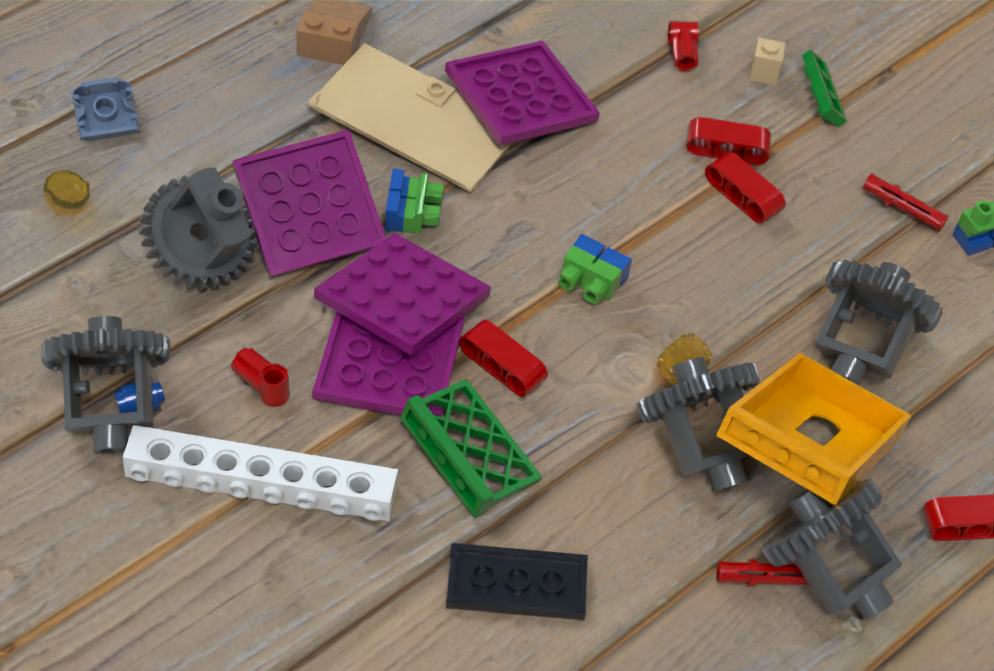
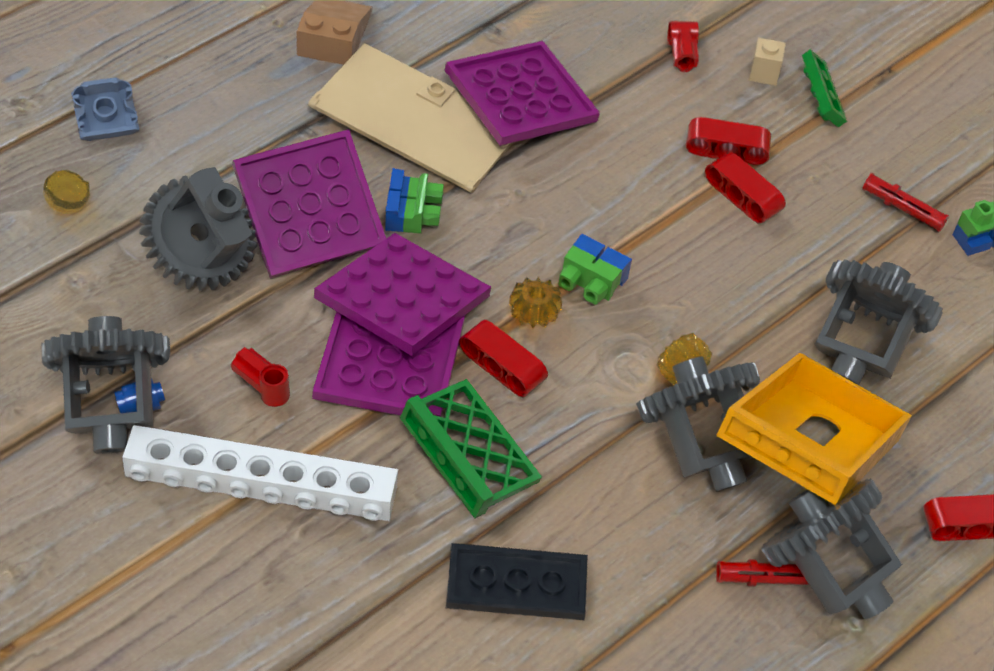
(535, 302): none -> clear yellow gear

